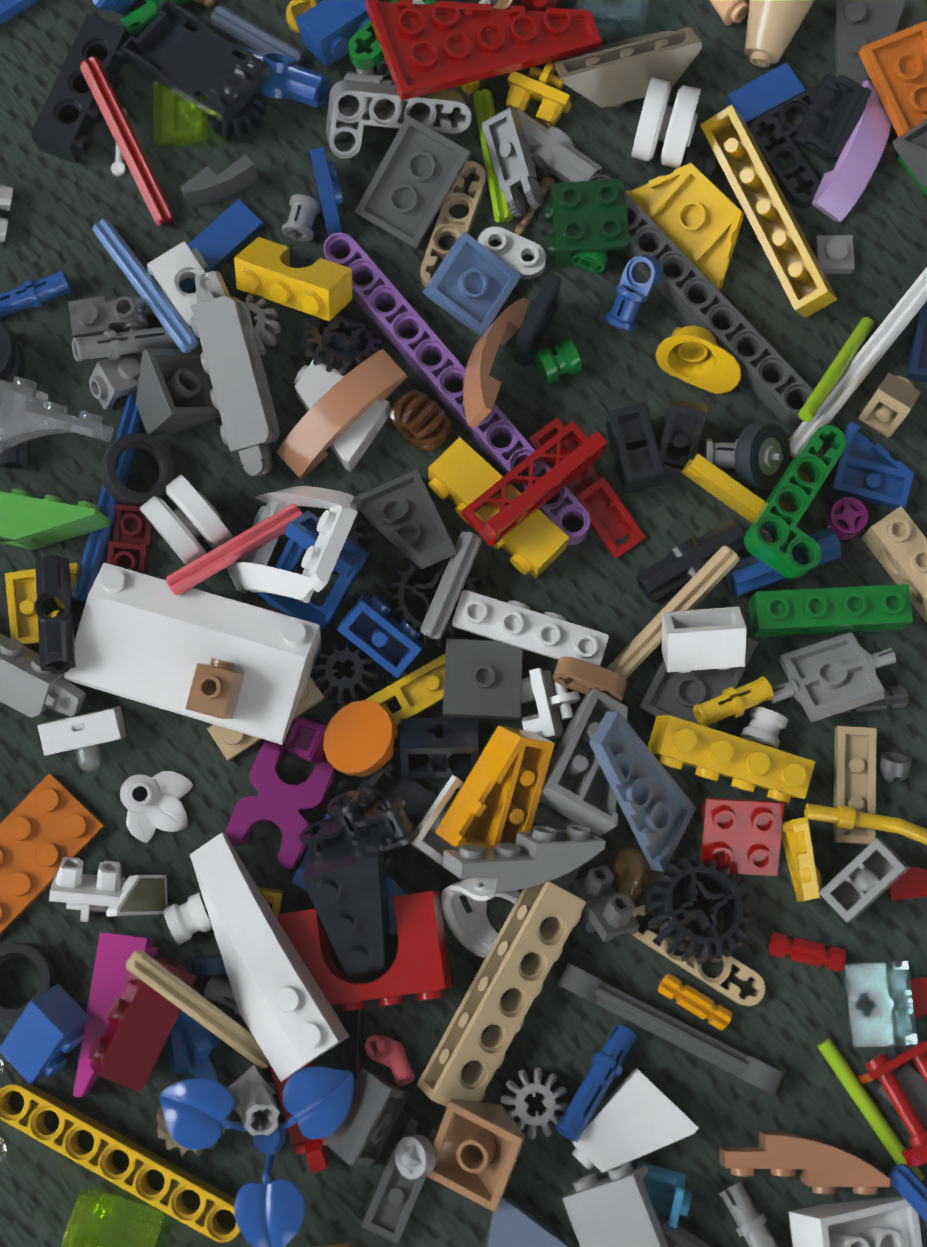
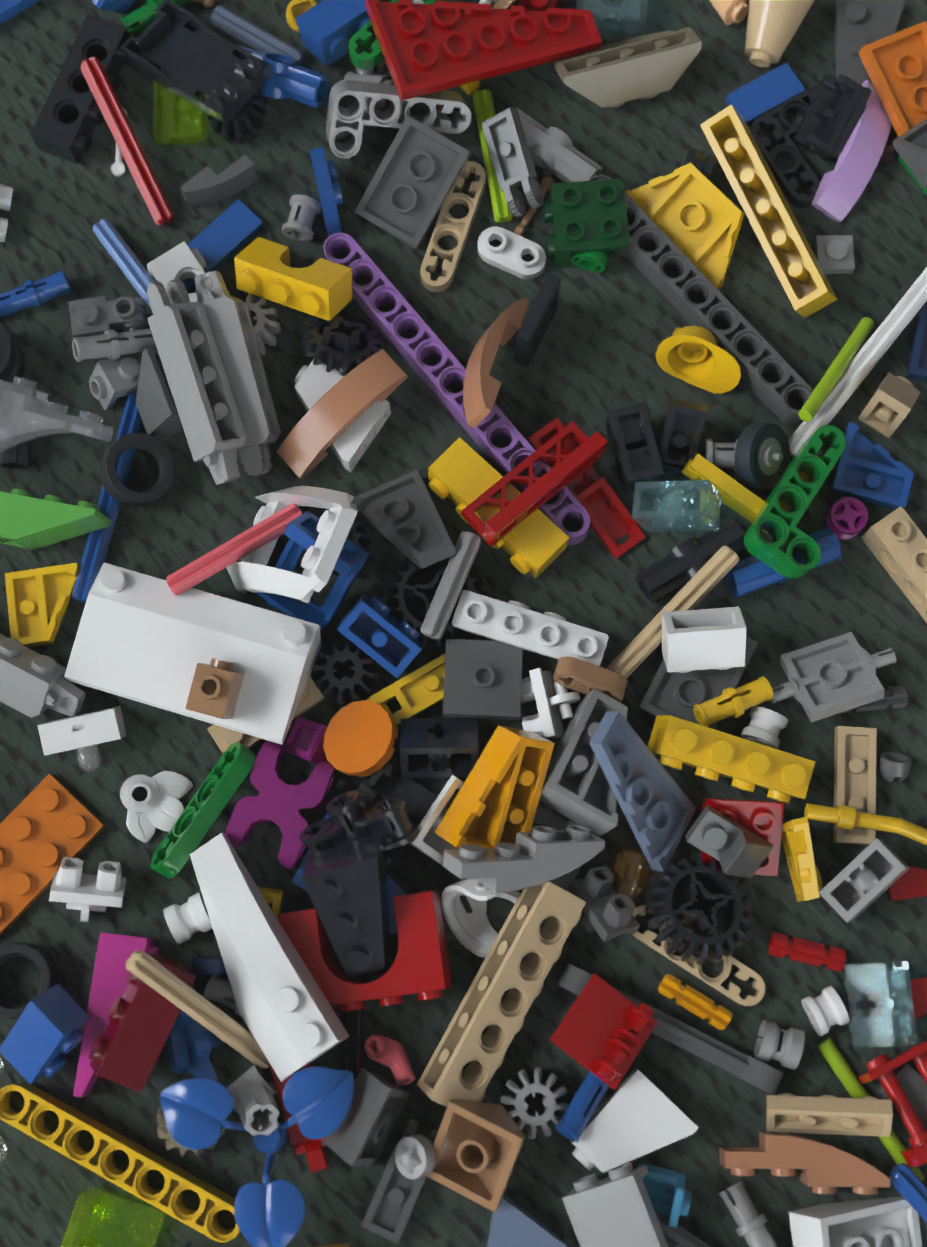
(55, 633): black piece -> none
(130, 539): dark red slope -> none
(141, 896): olive tile -> none
(187, 522): white wheel -> none
(196, 379): none -> light grey hinge
(202, 810): none -> green beam
(420, 420): reddish brown gear -> none
(471, 284): medium blue plate -> none
(552, 100): yellow hips -> none
(558, 360): green wheel -> none
(604, 1031): none -> red hinge
(632, 292): blue connector -> none
(666, 123): white wheel -> none
(677, 506): none -> clear light blue brick
(728, 842): none -> dark grey slope
(779, 1044): none -> light grey wheel
(825, 1010): none -> white wheel
(829, 1115): none -> tan plate
(830, 610): green brick -> none

